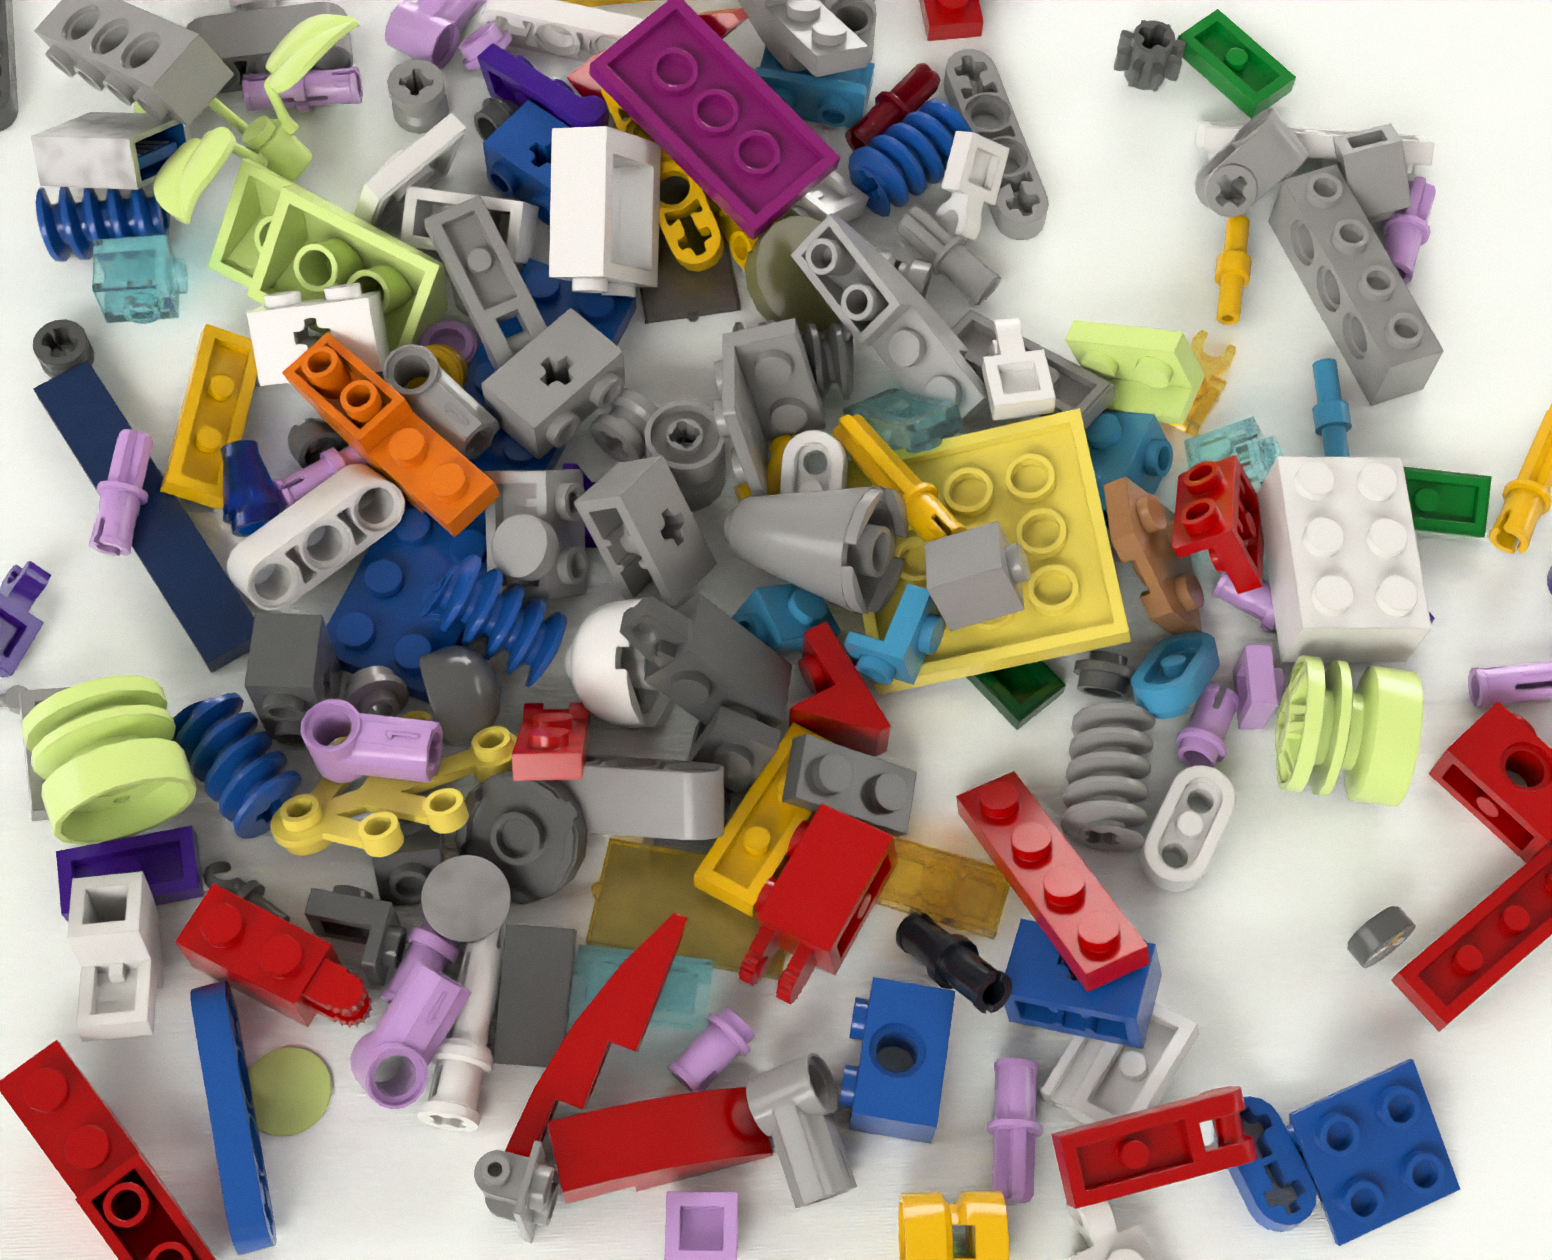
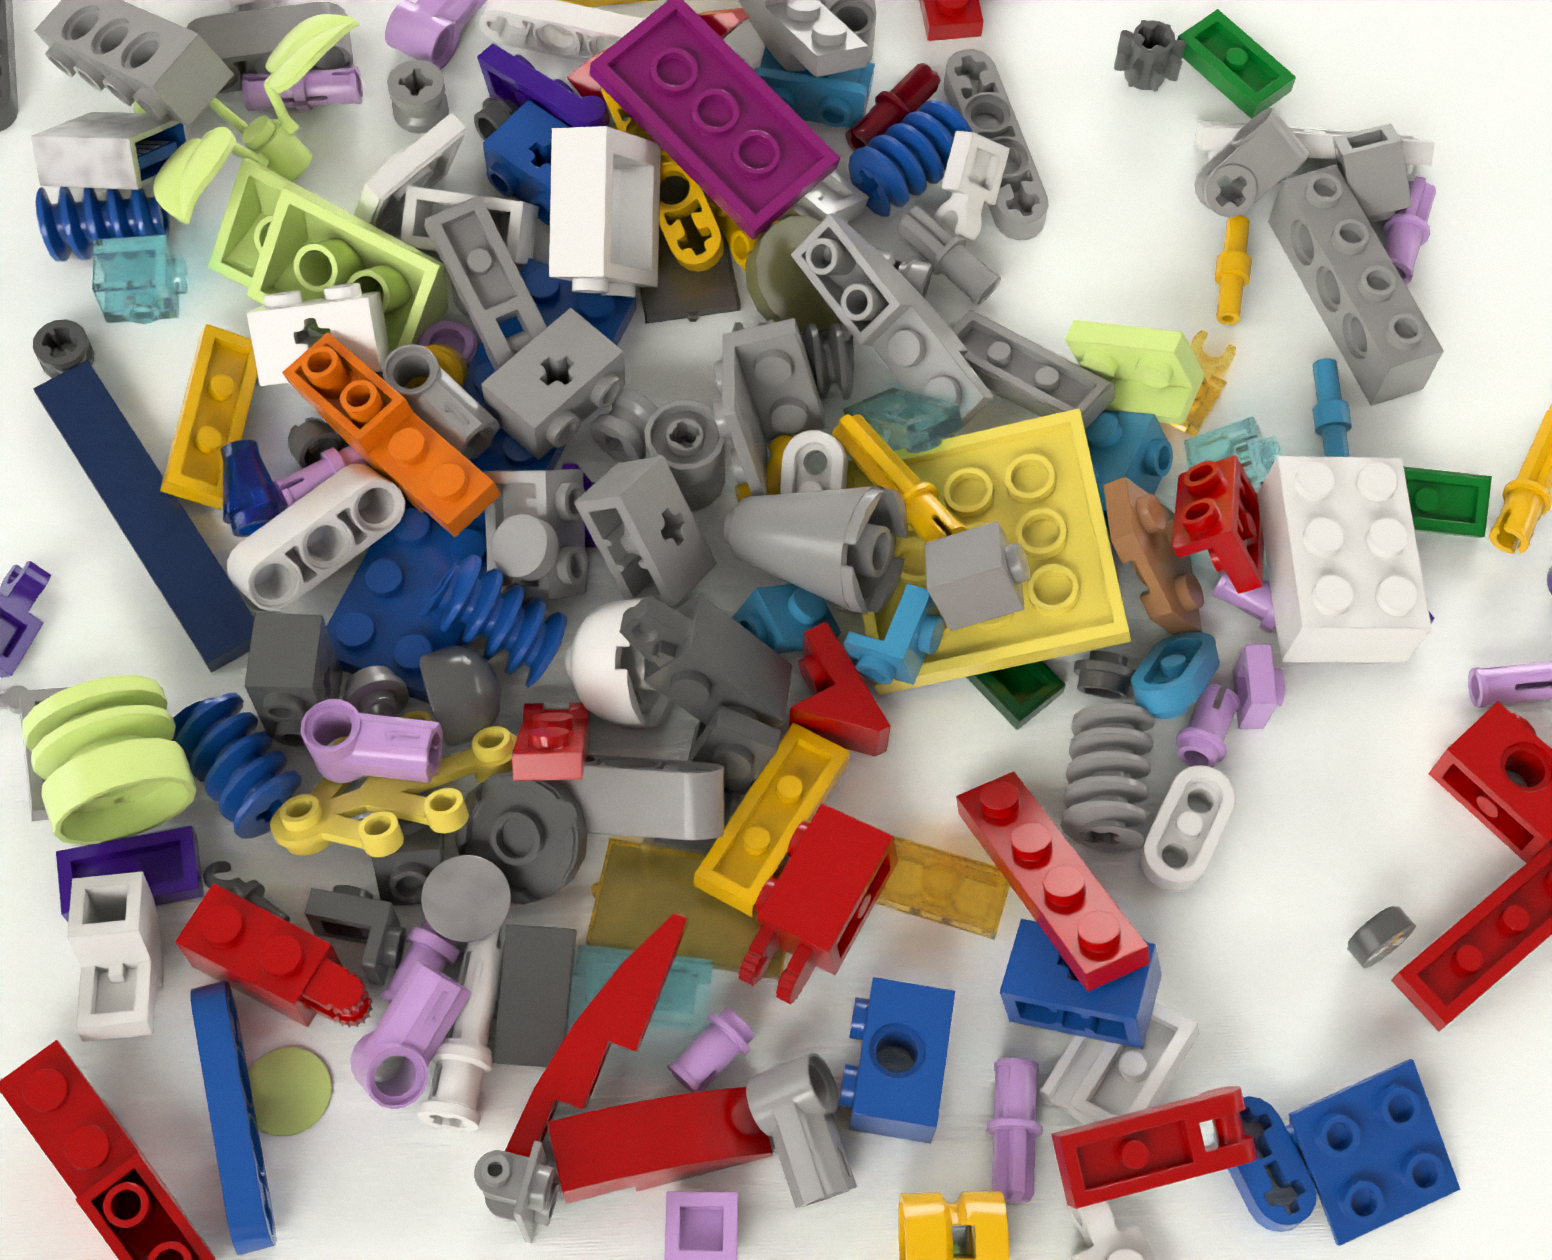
(122, 494): lavender axle -> none
(480, 40): lavender plate -> none
(850, 783): plate -> none
(954, 962): black pin -> none
(1014, 378): white plate -> none
(1362, 732): yellowish green wheel -> none

